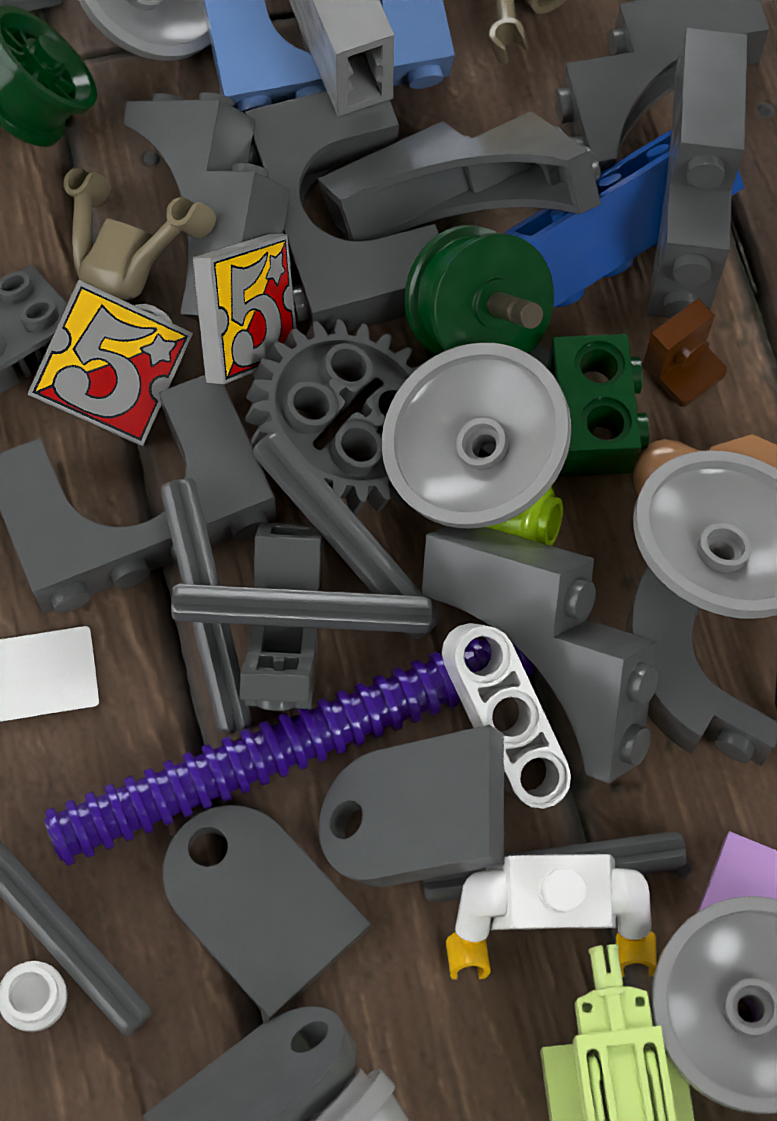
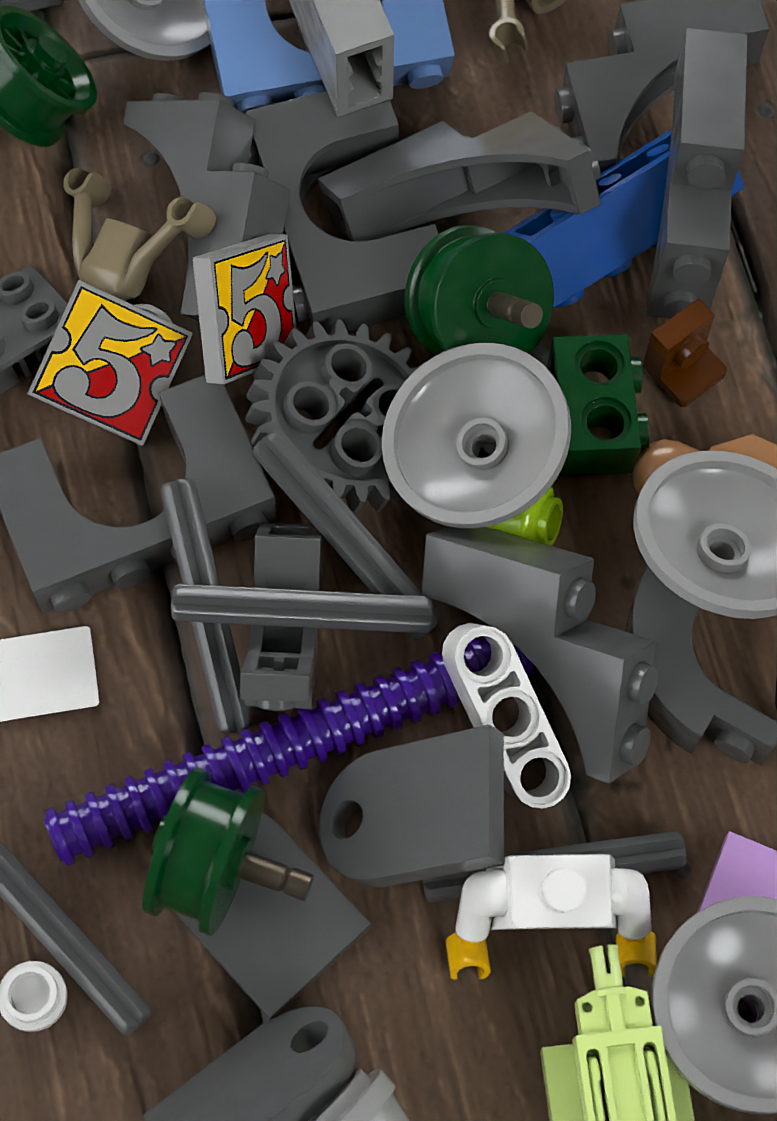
(206, 852): none -> dark green wheel

